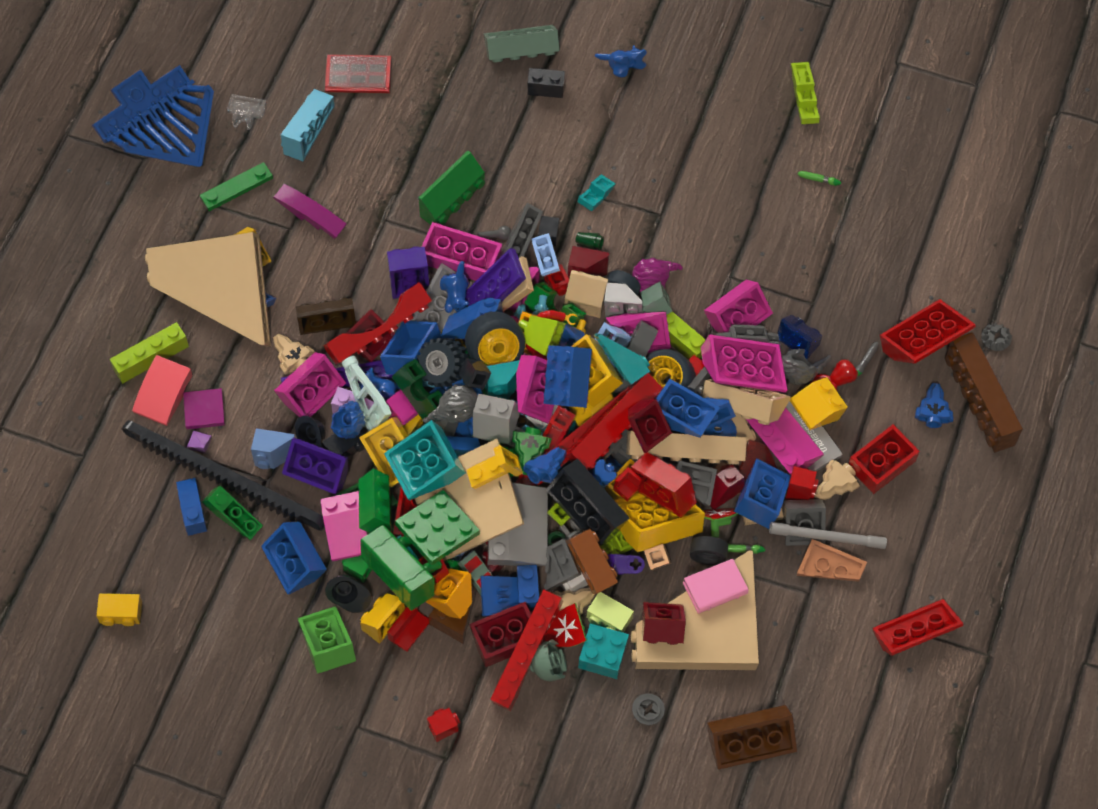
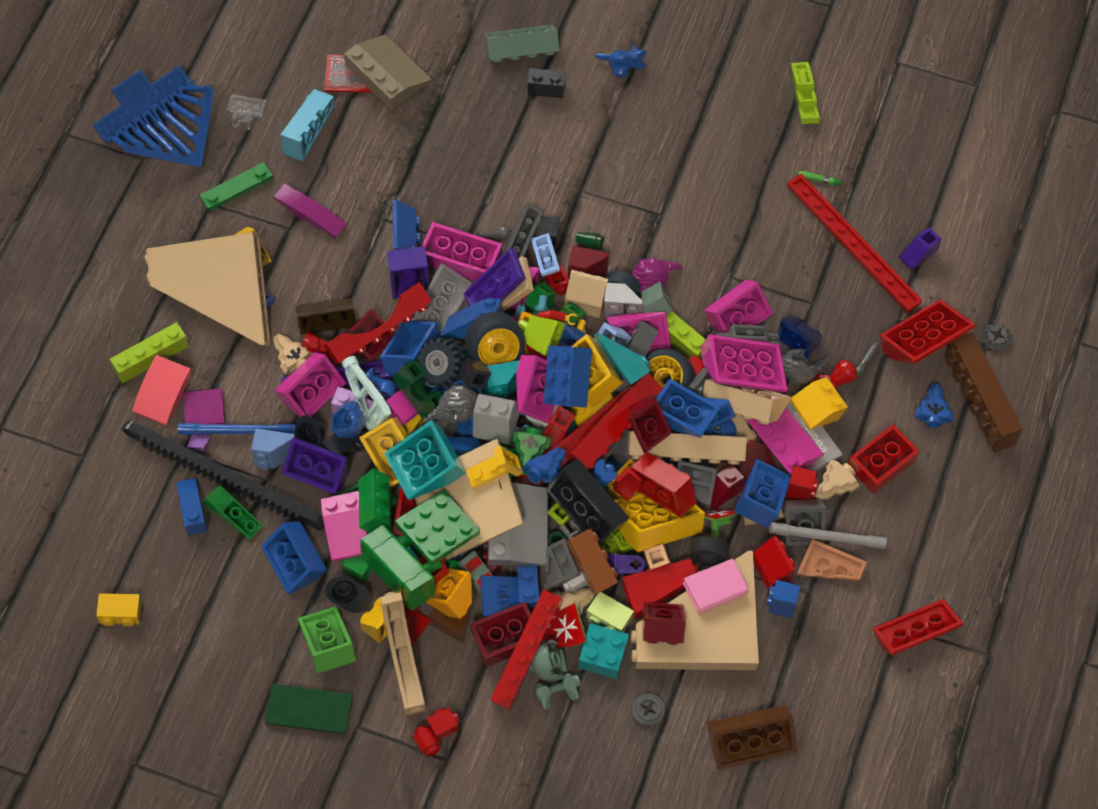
(193, 428): none -> blue piece
(308, 709): none -> dark green tile
(314, 343): none -> red rock
(386, 70): none -> dark tan slope
(401, 652): none -> tan arch
(405, 226): none -> blue slope
(426, 741): none -> red brick
(451, 190): green slope -> none
(456, 287): blue animal -> none
(568, 684): none -> sand green piece
(596, 193): teal slope -> none
(656, 584): none -> red slope
(744, 548): bright green piece -> none
(773, 563): none -> red slope
(783, 598): none -> blue brick
(854, 243): none -> red plate
(921, 248): none -> dark purple slope

